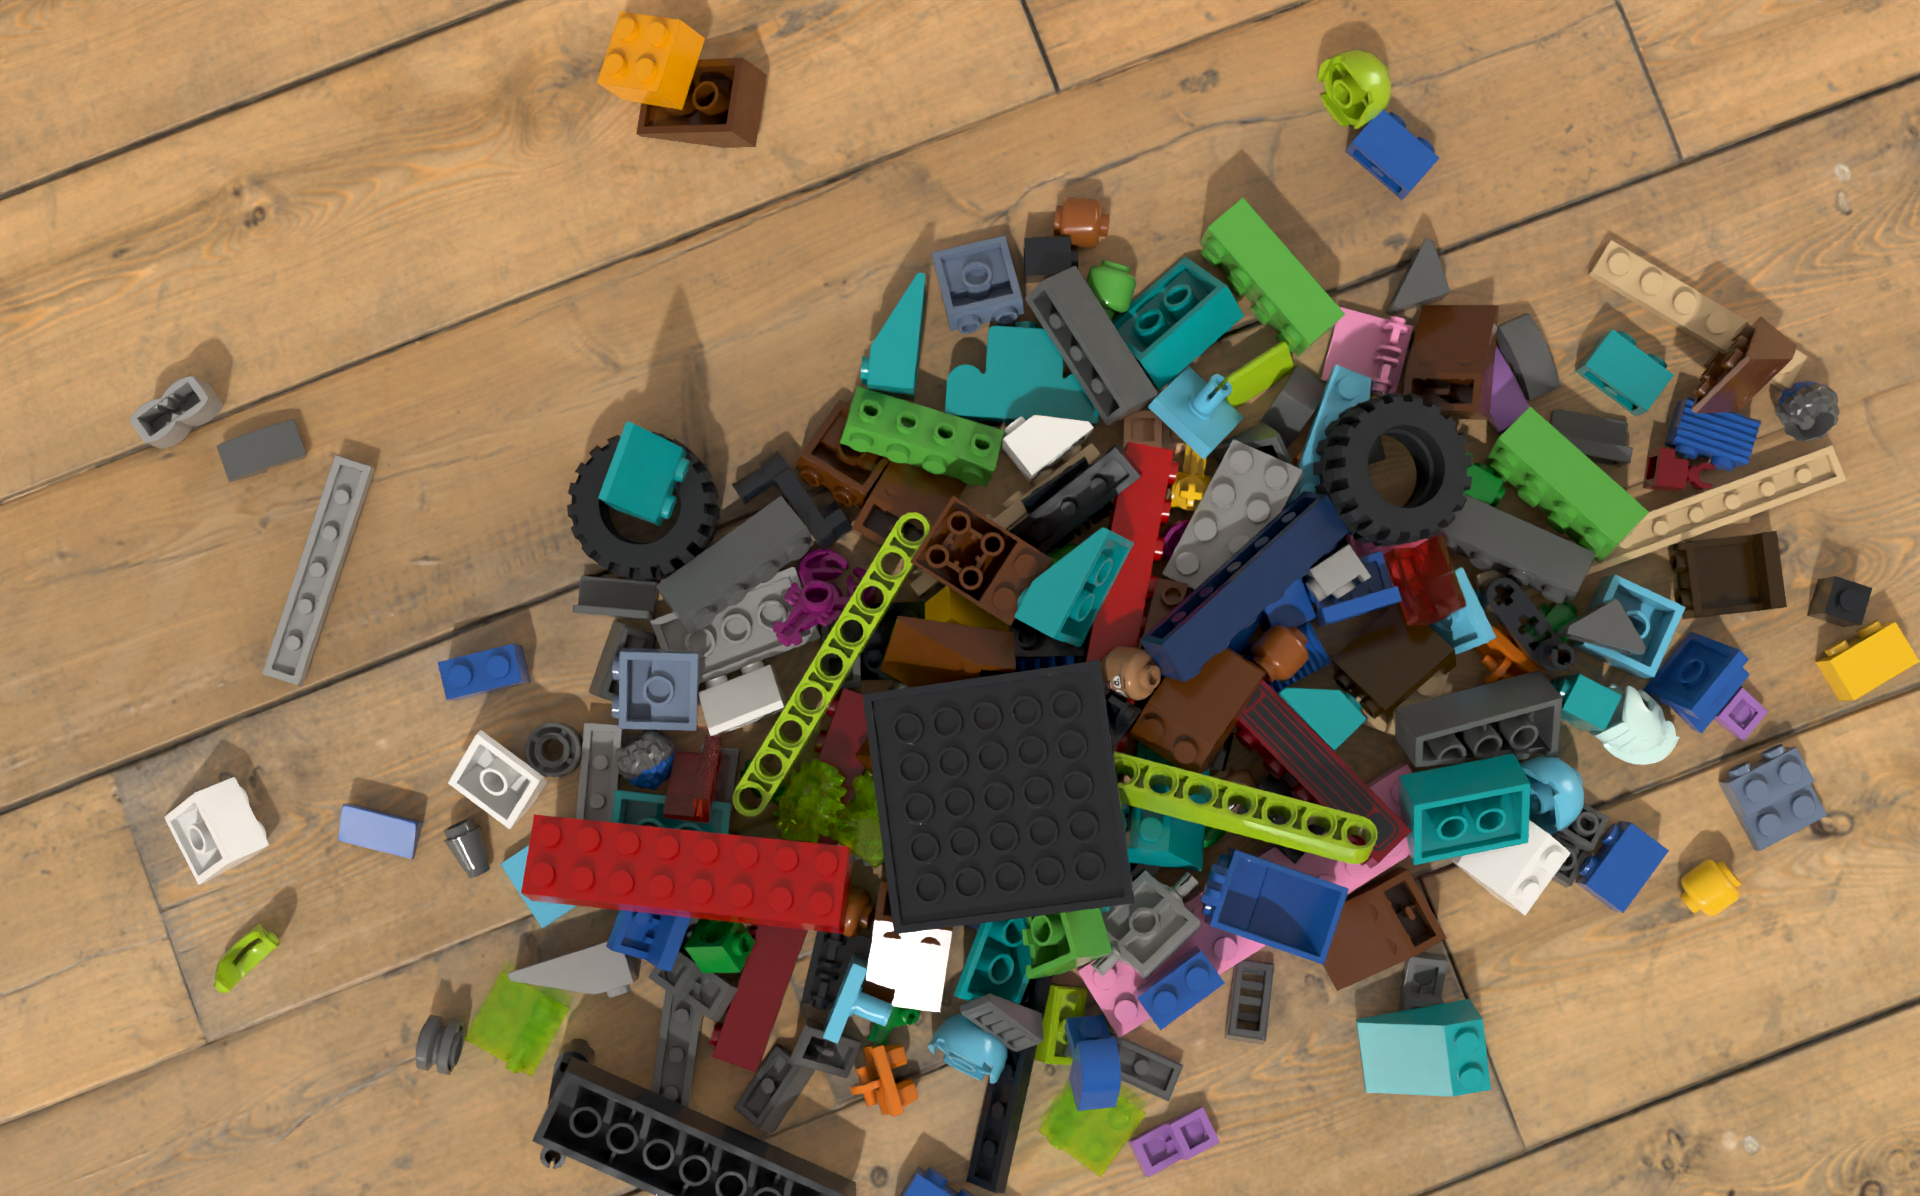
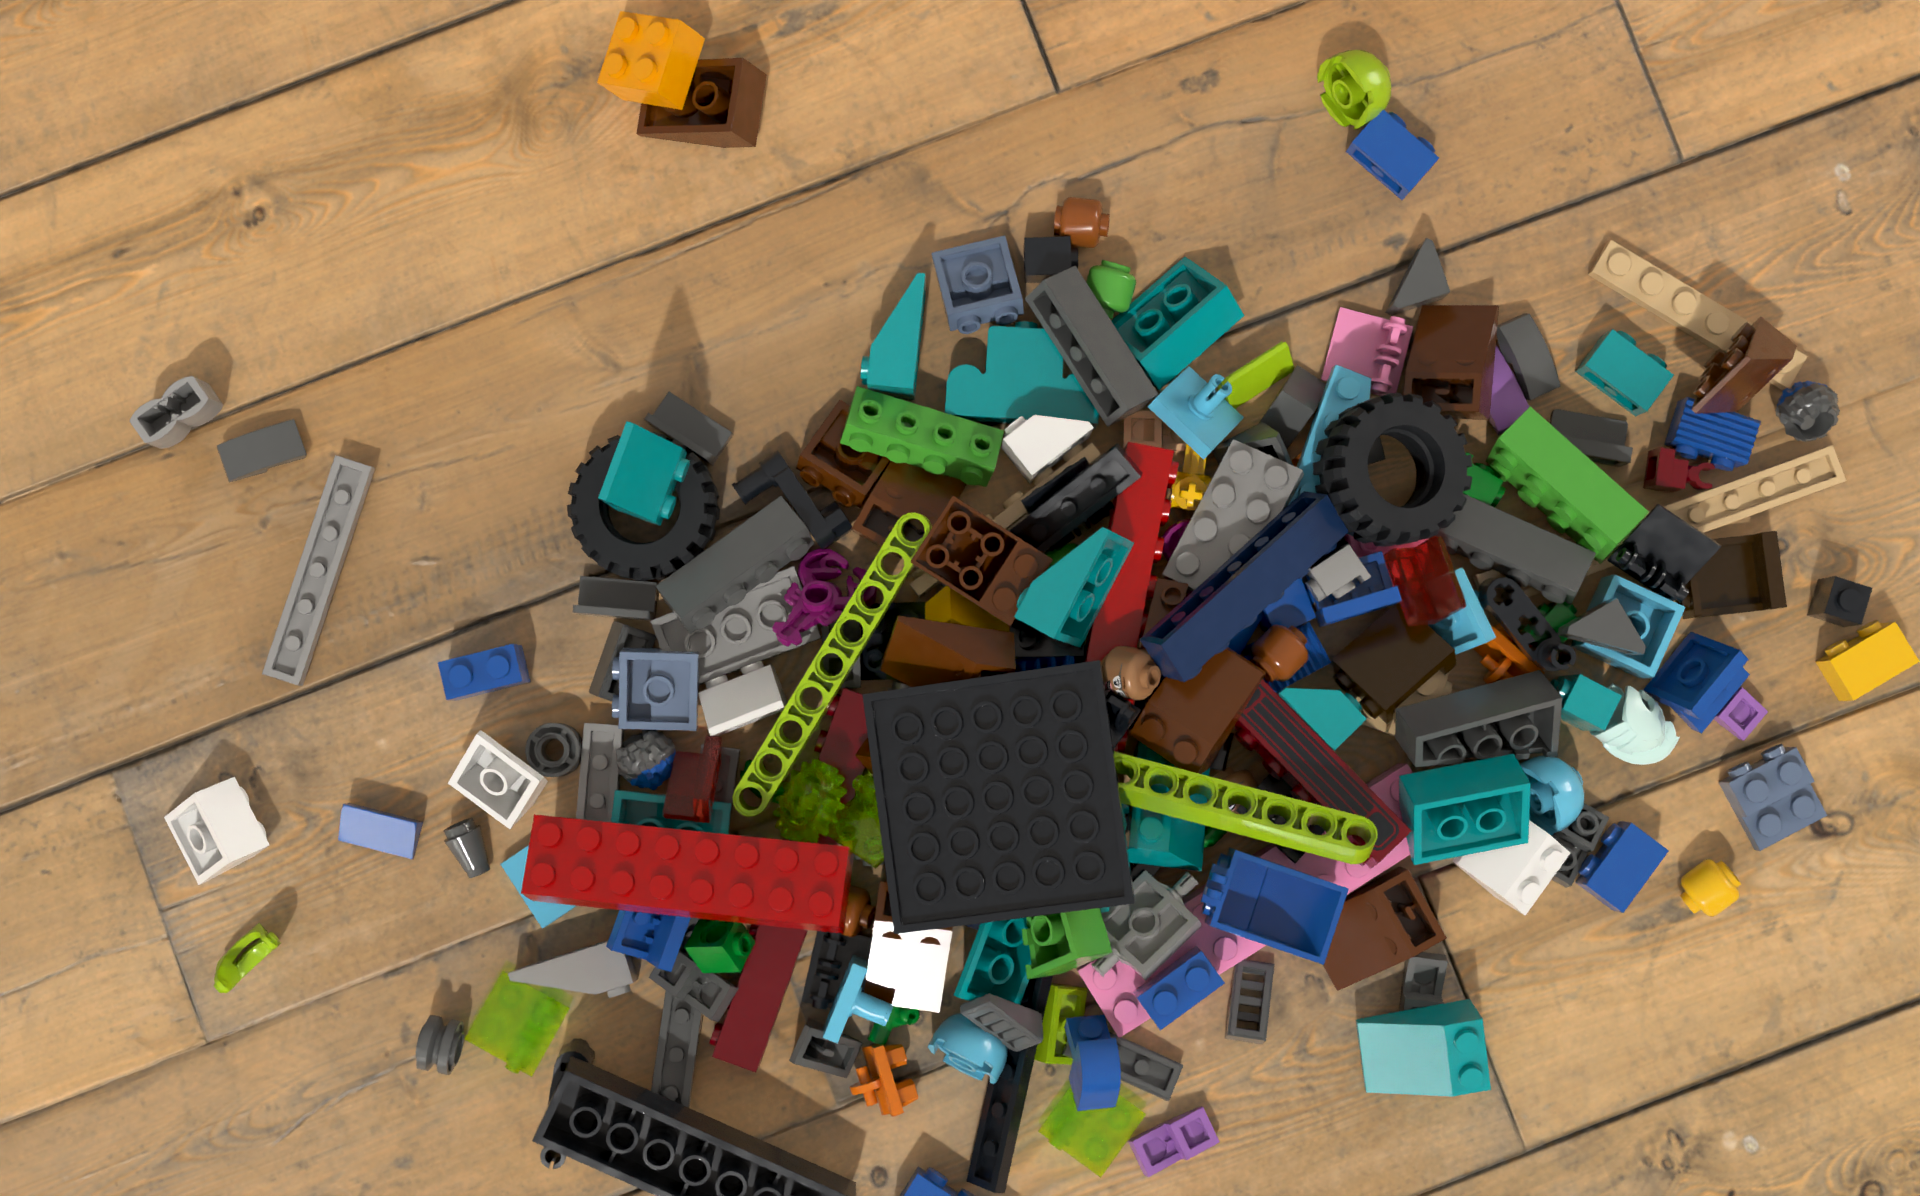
(690, 427): none -> dark grey panel
(773, 1090): dark grey slope -> none
(1269, 278): bright green brick -> none
(1664, 553): none -> black hinge

